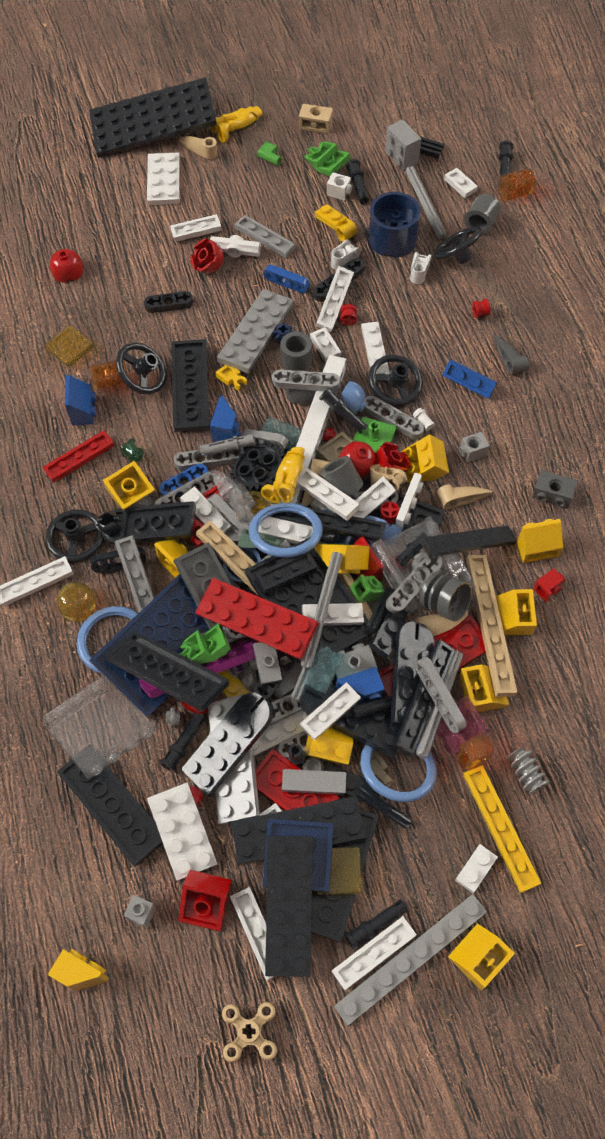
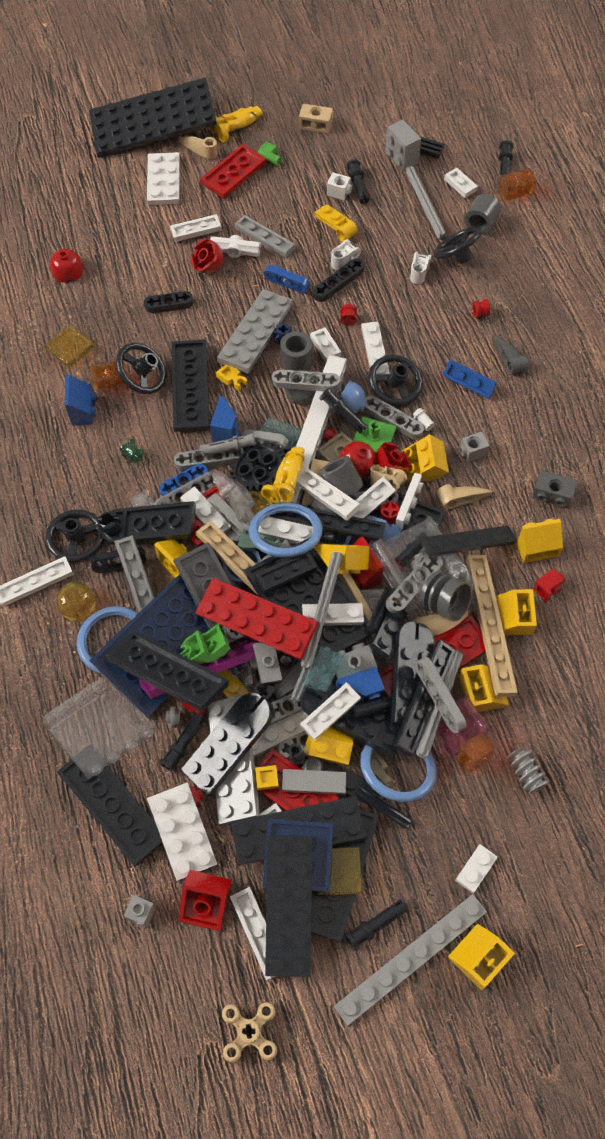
(75, 973): yellow slope -> none
(78, 456): red plate -> none
(128, 485): yellow slope -> none
(233, 171): none -> red plate
(266, 777): none -> yellow plate
(327, 158): bright green plate -> none
(334, 298): white plate -> none
(372, 586): bright green brick -> none
(373, 953): white plate -> none
(394, 224): dark blue brick -> none
(501, 829): yellow plate -> none

